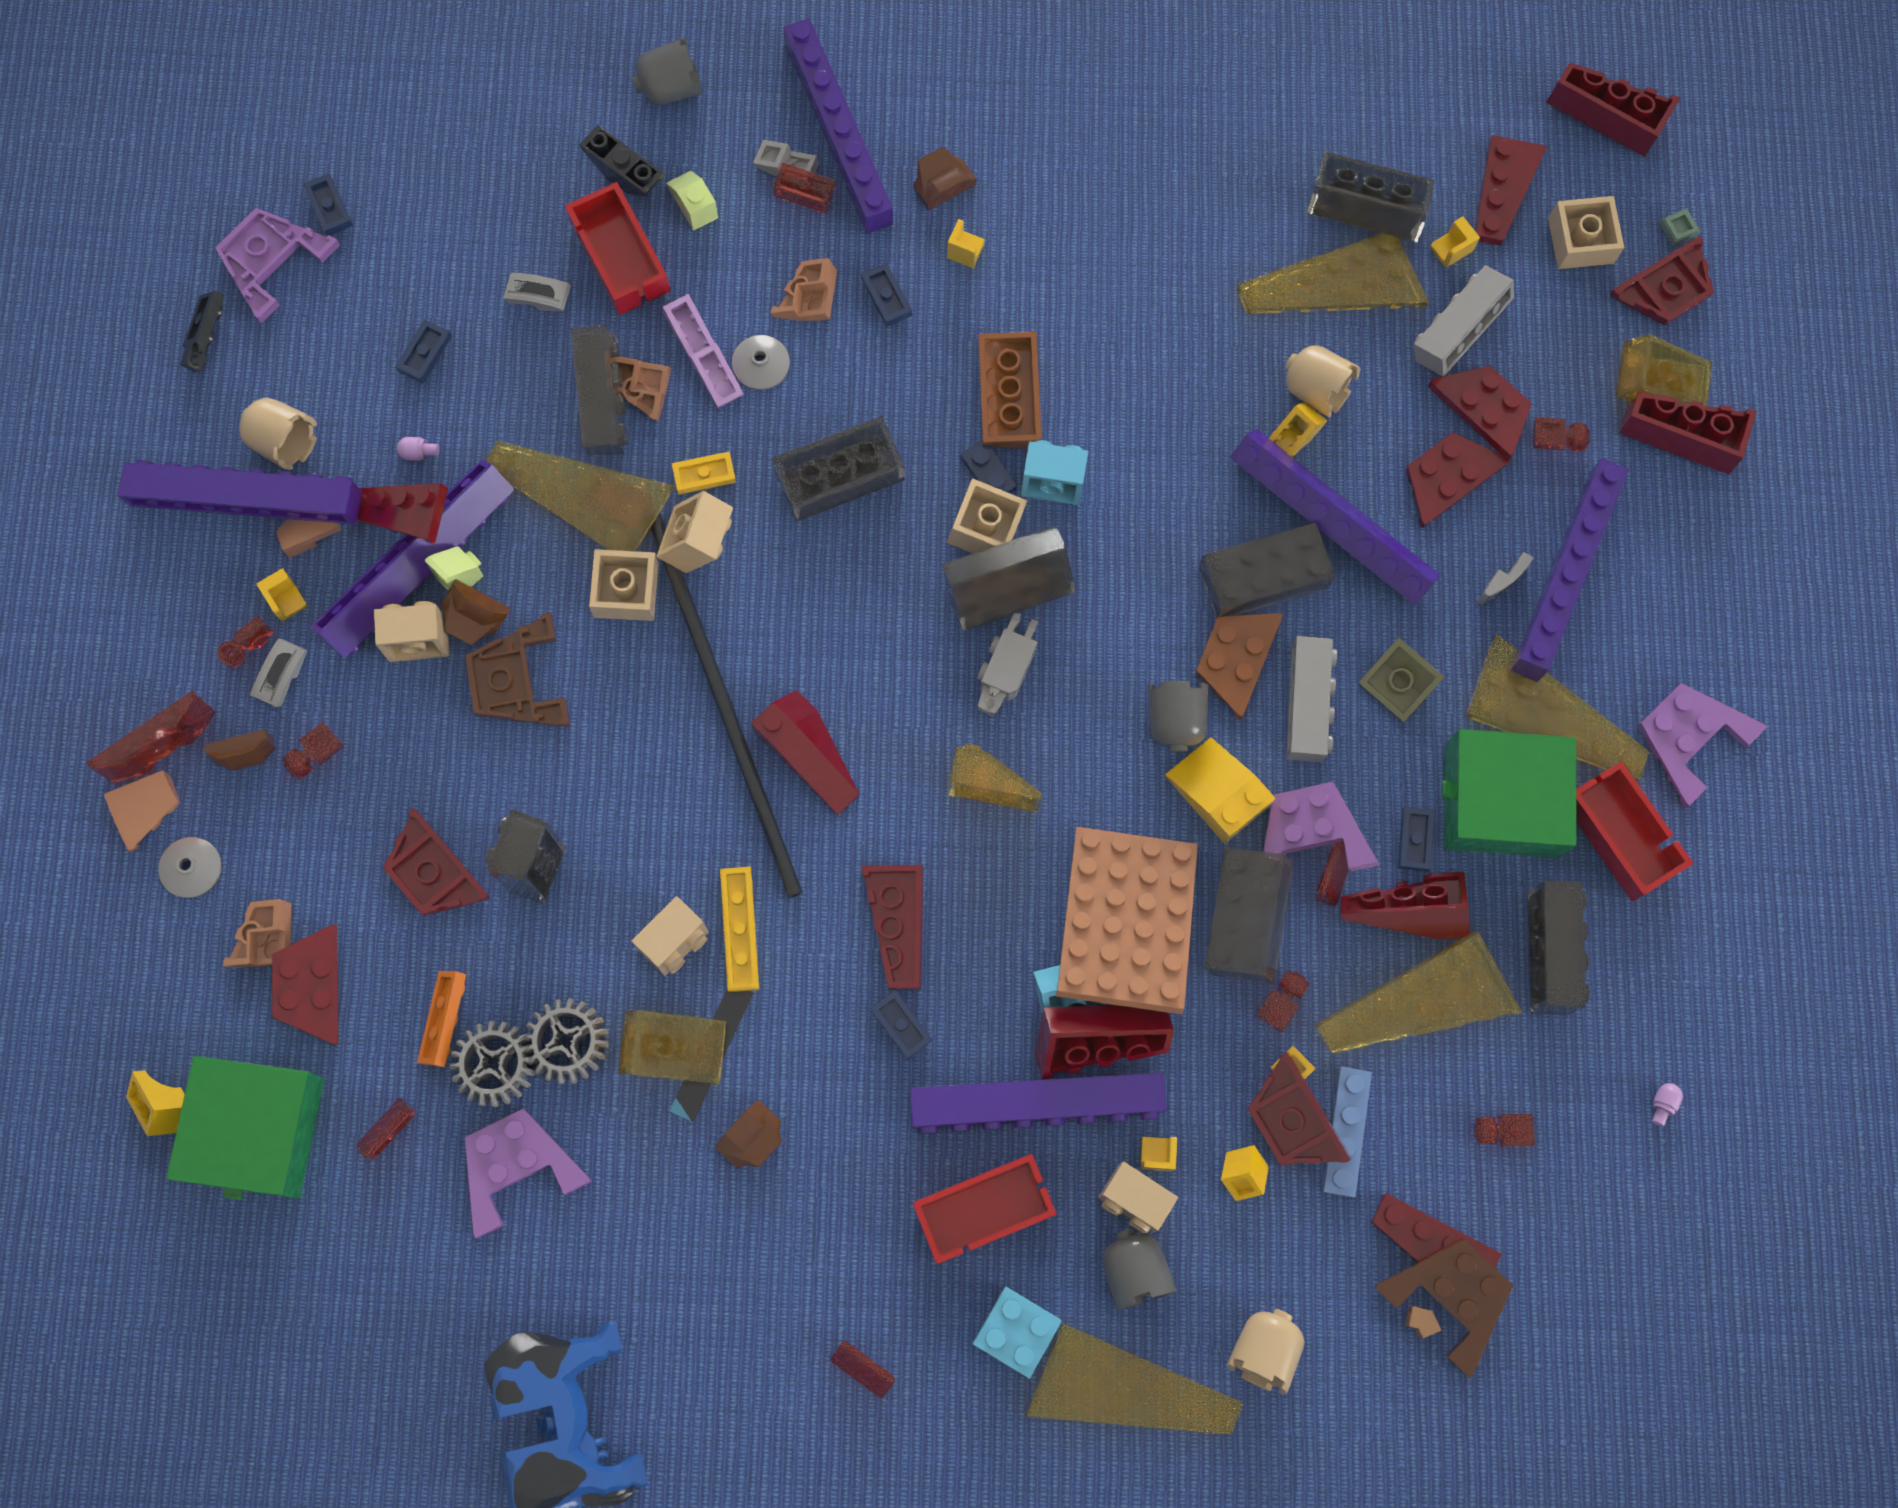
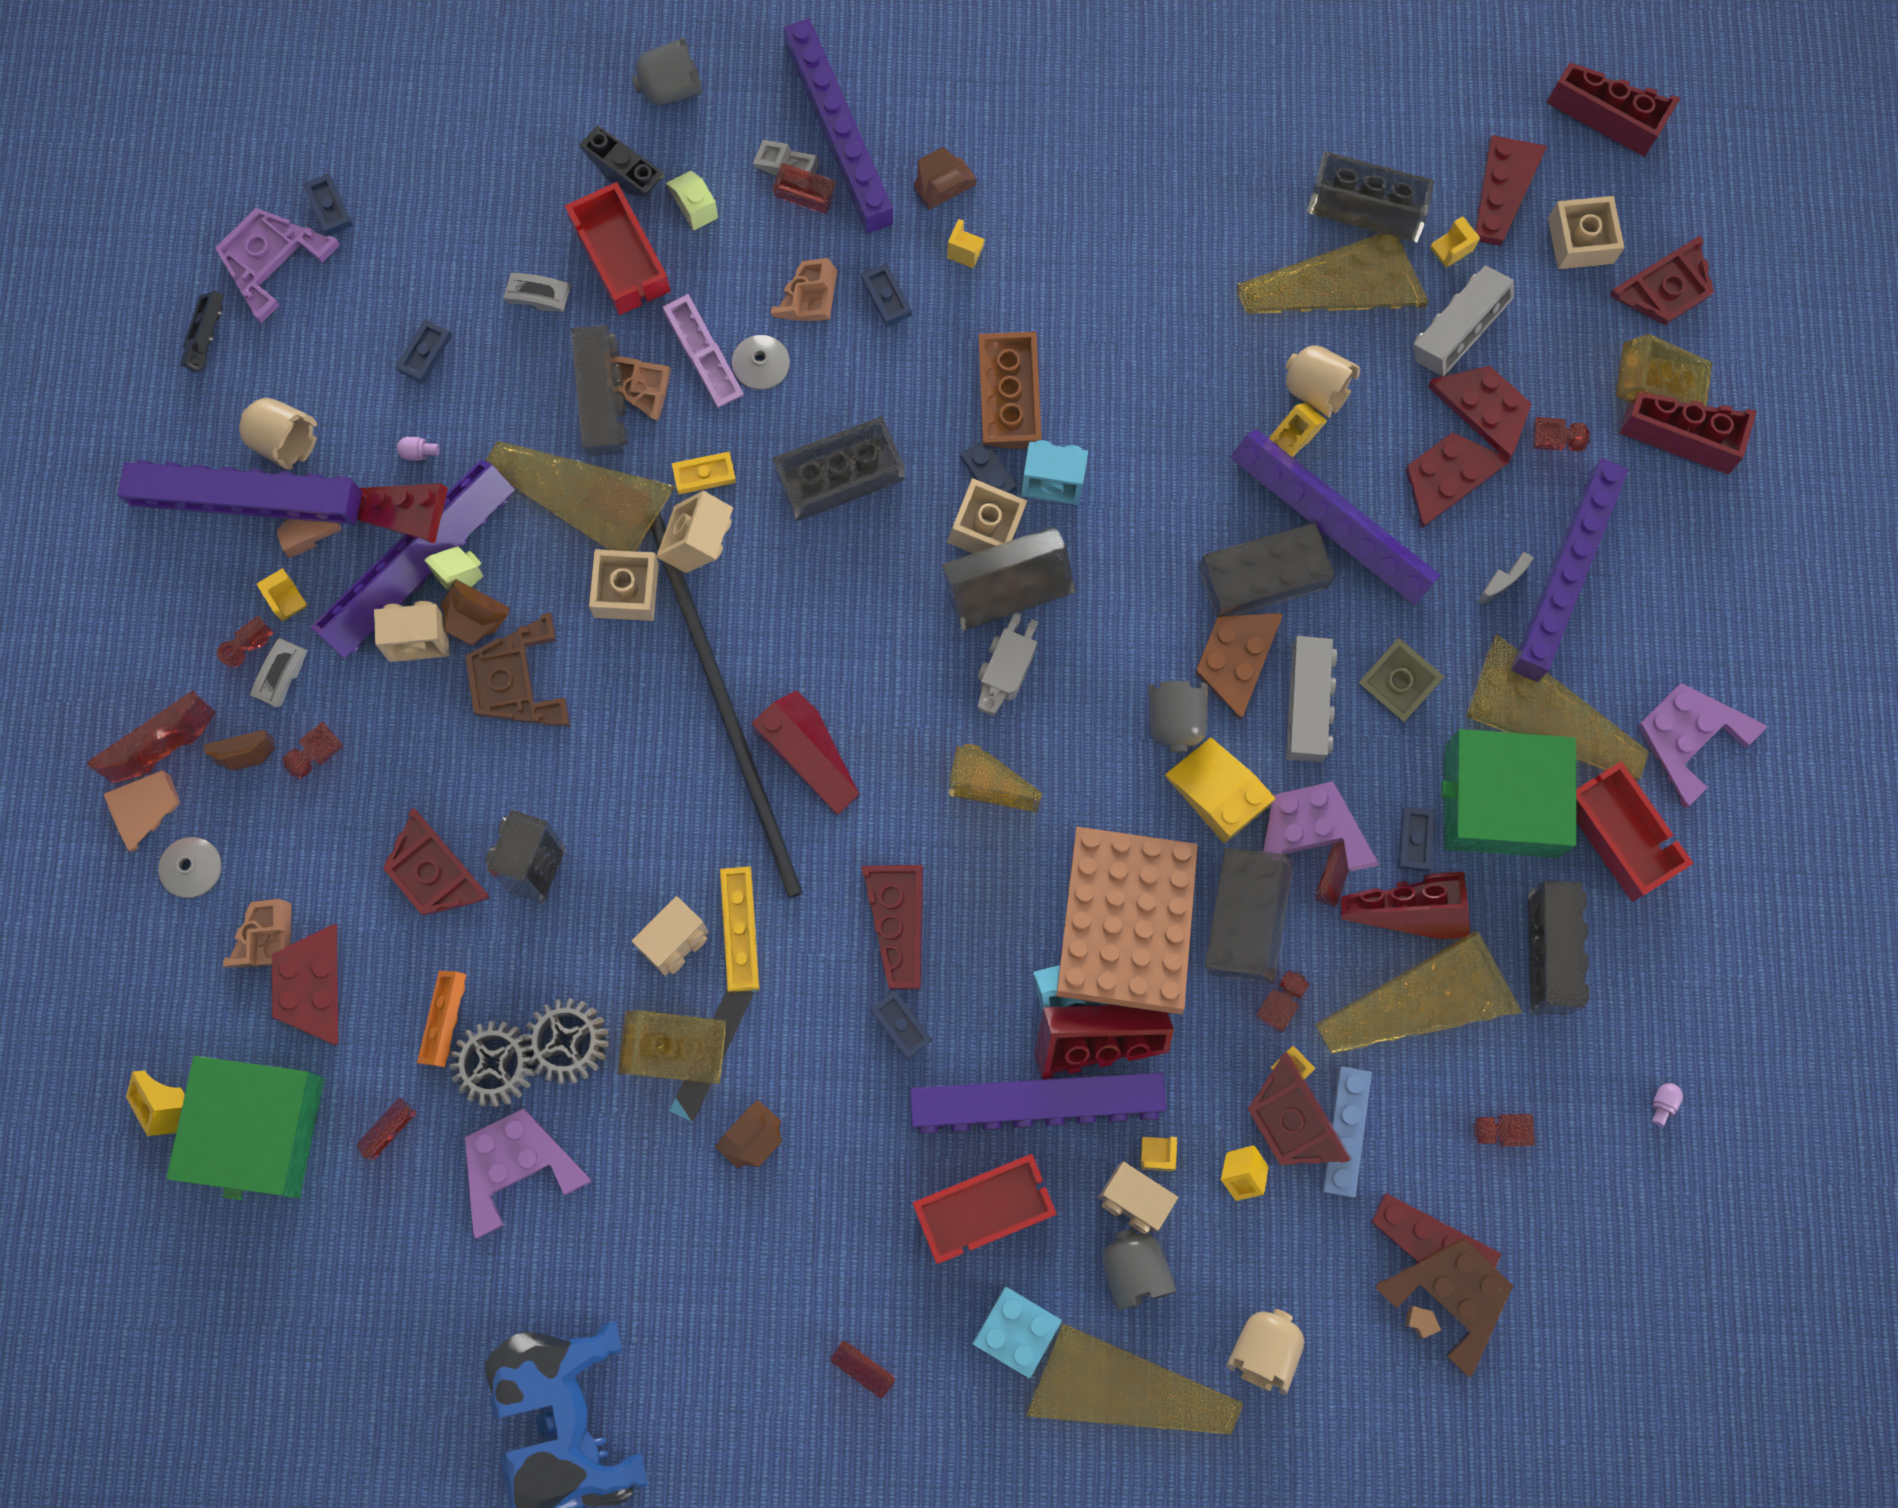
(1679, 227): sand green tile -> none

